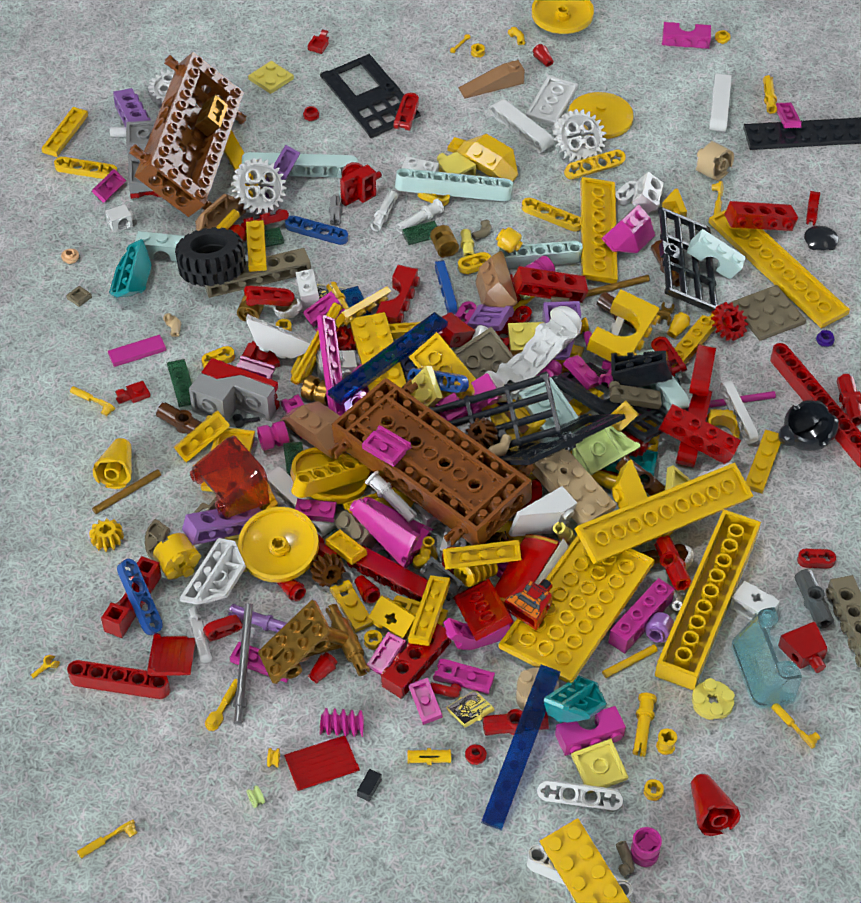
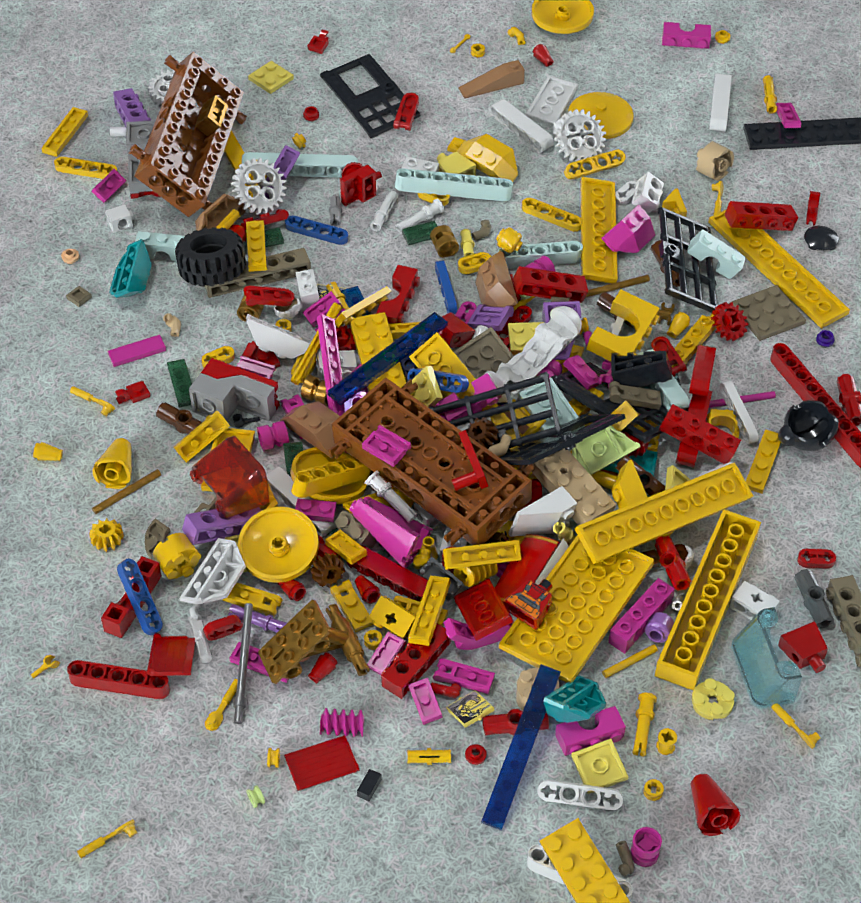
(47, 452): none -> yellow cone
(245, 594): none -> yellow plate
(299, 140): none -> yellow plate
(477, 474): none -> red piece

